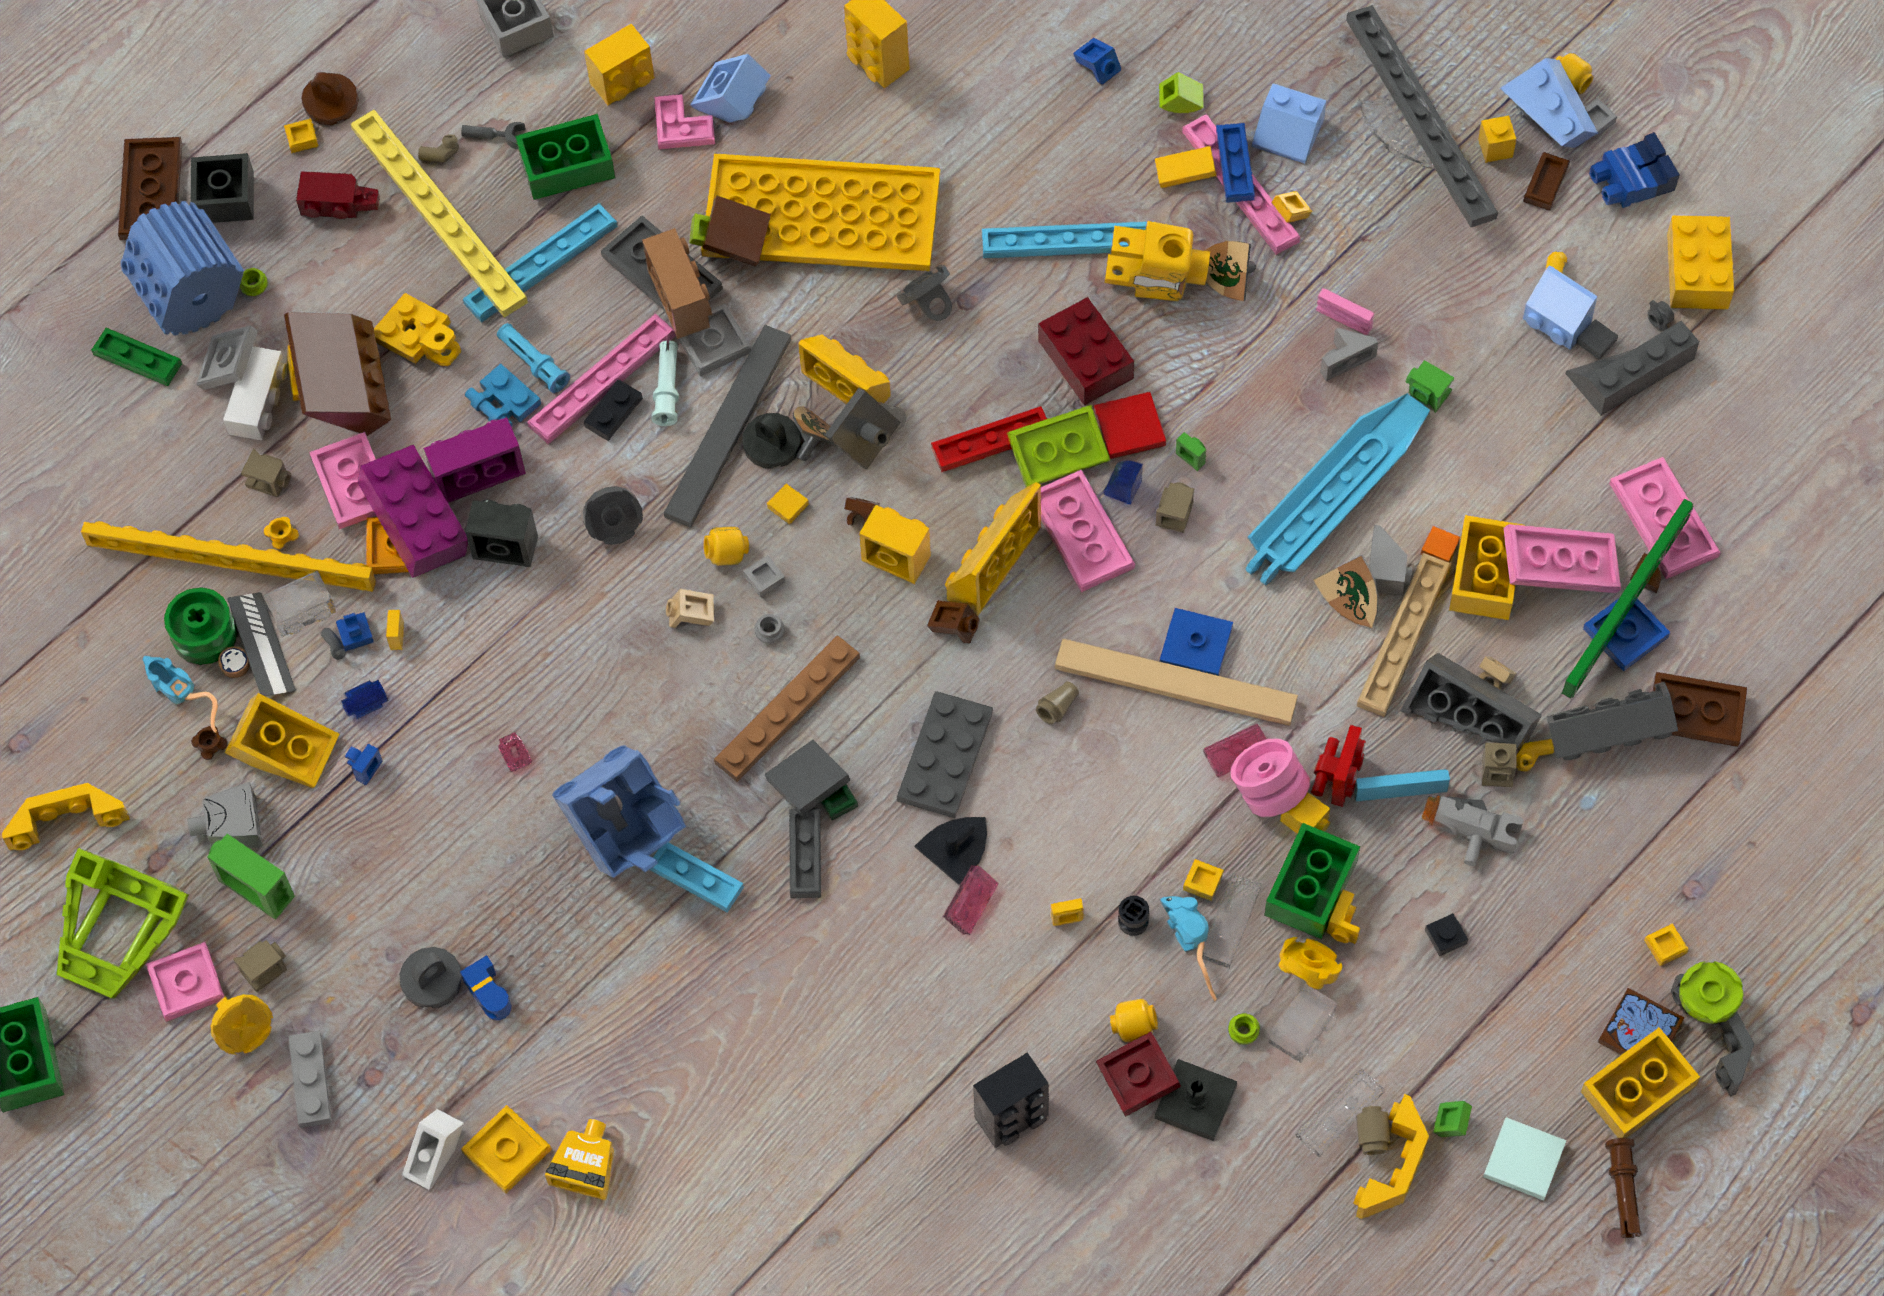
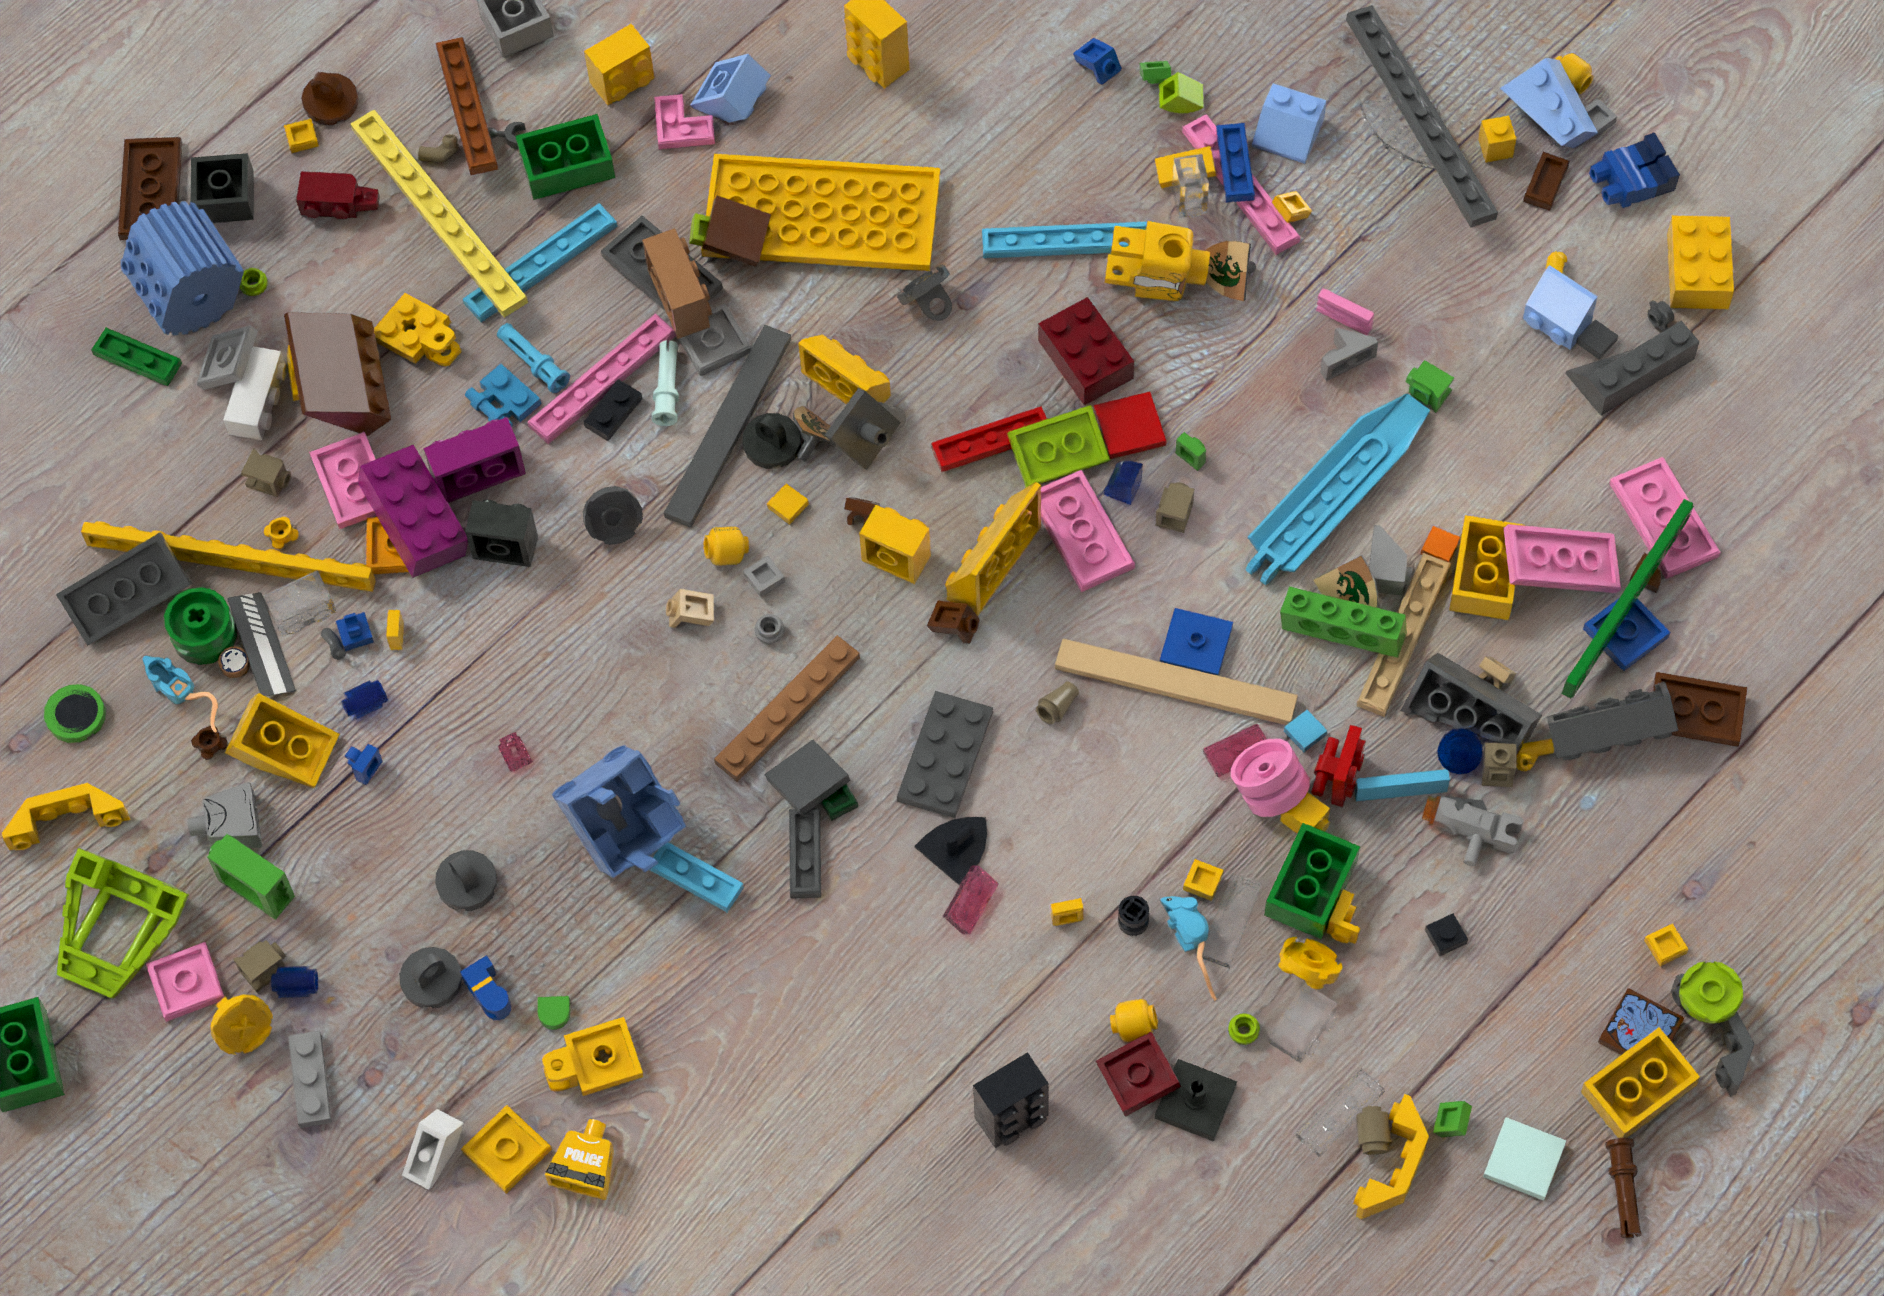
(74, 713): none -> tile
(124, 588): none -> dark grey hinge
(295, 982): none -> clear blue brick
(466, 106): none -> dark orange tile
(466, 880): none -> dark grey tile
(554, 1011): none -> bright green tile
(578, 1061): none -> yellow plate
(1155, 71): none -> bright green plate
(1190, 186): none -> clear brick
(1305, 731): none -> medium azure tile
(1343, 622): none -> bright green brick
(1460, 751): none -> clear blue plate

